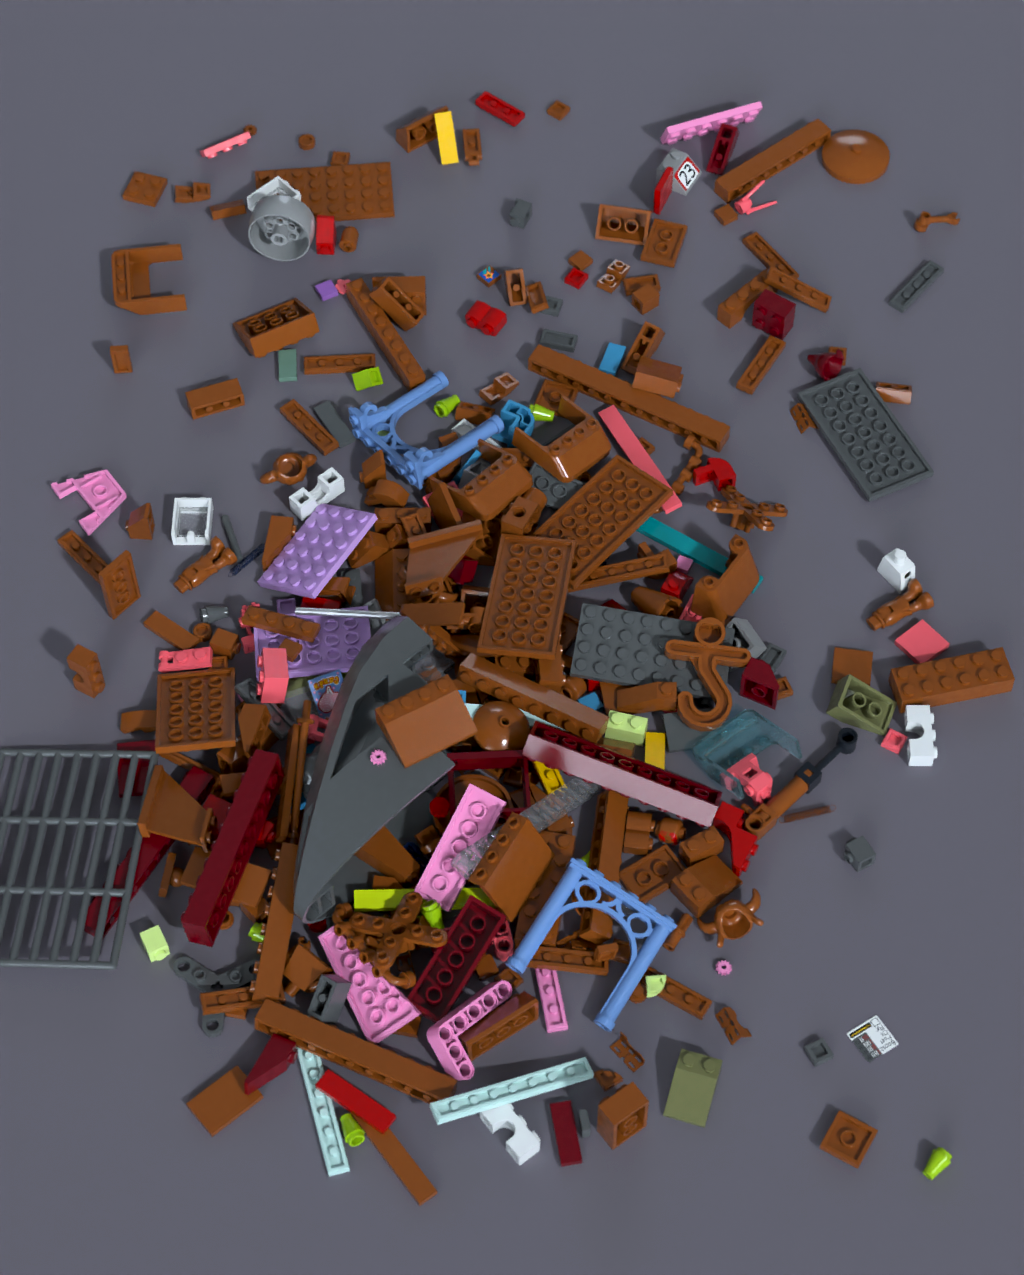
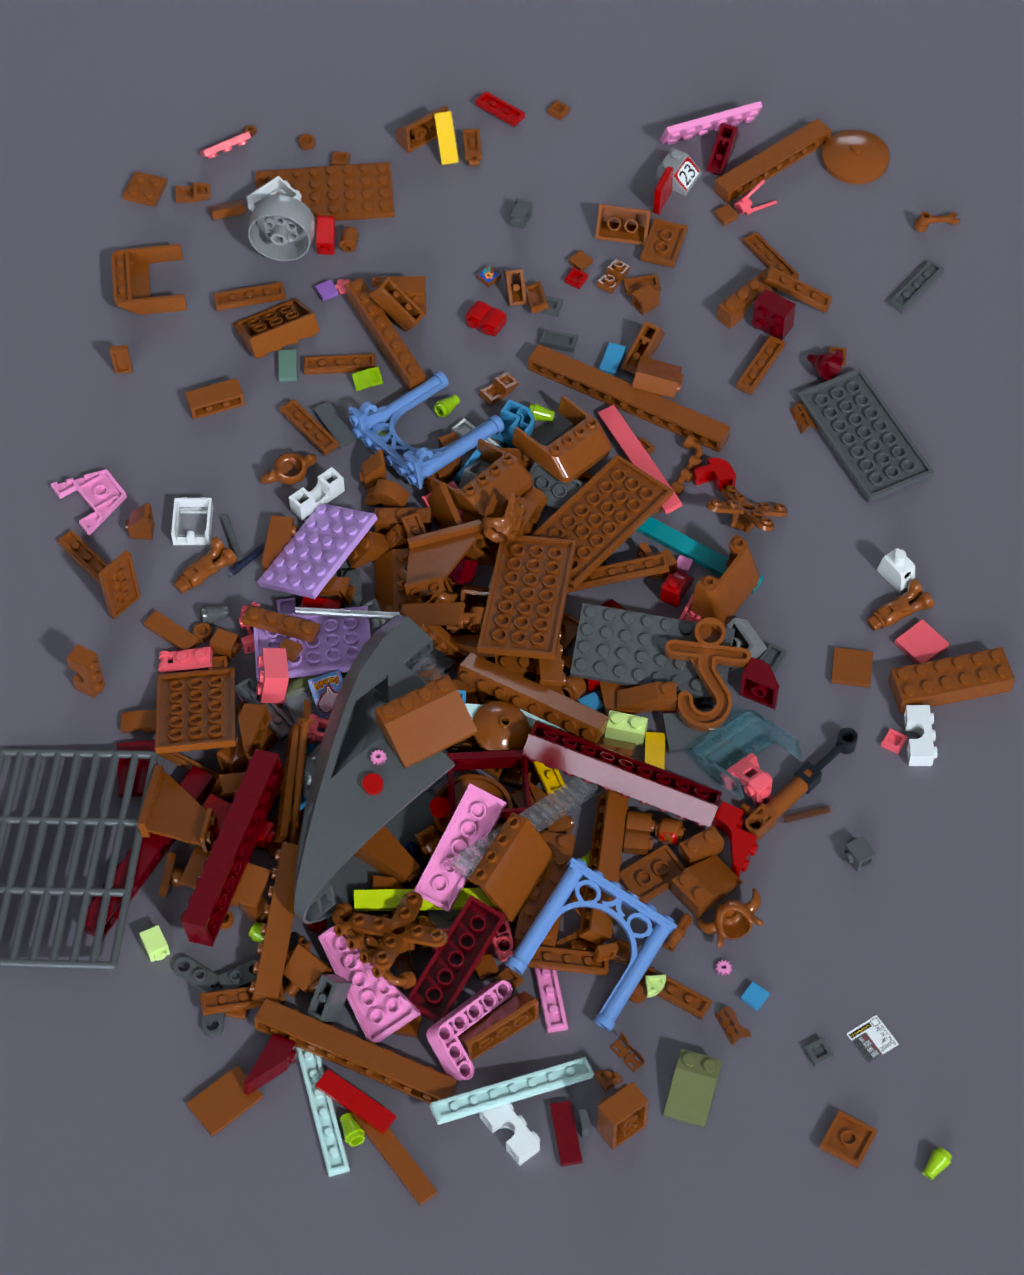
(249, 296): none -> dark orange plate
(372, 784): none -> red tile
(432, 912): lime cone -> none
(473, 413): dark orange slope -> none
(506, 528): none -> dark orange piece
(551, 393): dark orange tile -> none
(656, 602): dark orange cone -> none
(755, 996): none -> dark azure tile
(785, 689): dark orange tile -> none
(861, 705): olive slope -> none
(894, 392): dark orange slope -> none

